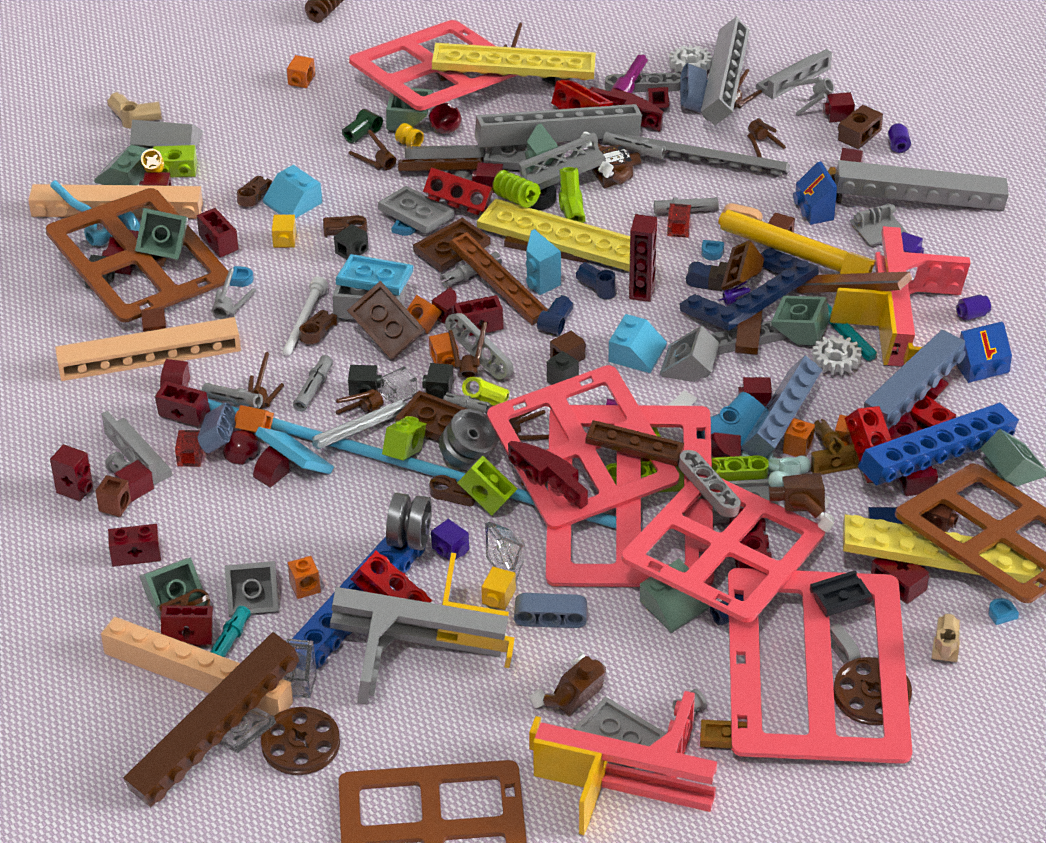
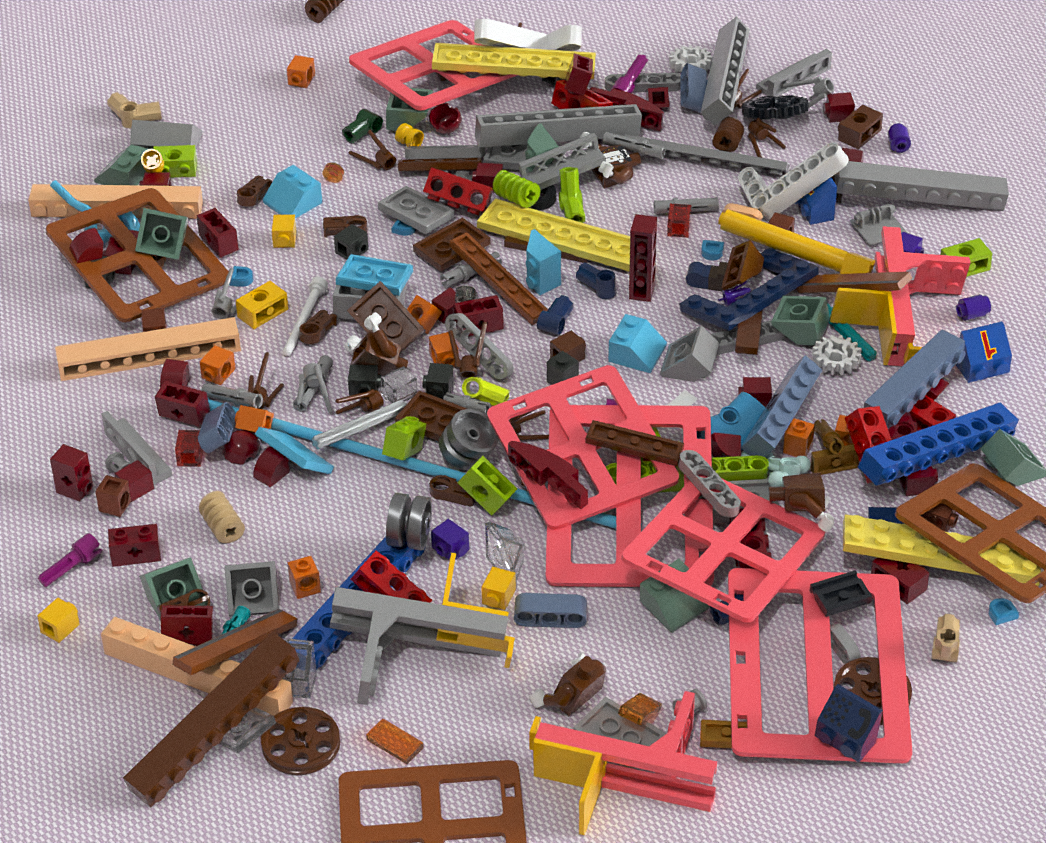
(58, 619): none -> yellow brick
(82, 551): none -> magenta piece
(87, 246): none -> dark red brick
(217, 365): none -> orange brick
(221, 517): none -> tan piece
(234, 642): none -> dark orange tile
(261, 304): none -> yellow brick
(313, 377): none -> light grey plant
(333, 172): none -> clear orange tile
(375, 348): none -> reddish brown torso
(394, 741): none -> clear orange tile
(465, 293): none -> clear smoke beam
(503, 35): none -> white beam
(578, 74): none -> dark red brick
(639, 708): none -> clear orange tile
(728, 134): none -> reddish brown piece
(775, 107): none -> black gear
(794, 183): none -> white beam
(848, 723): none -> dark blue slope
(978, 252): none -> lime brick

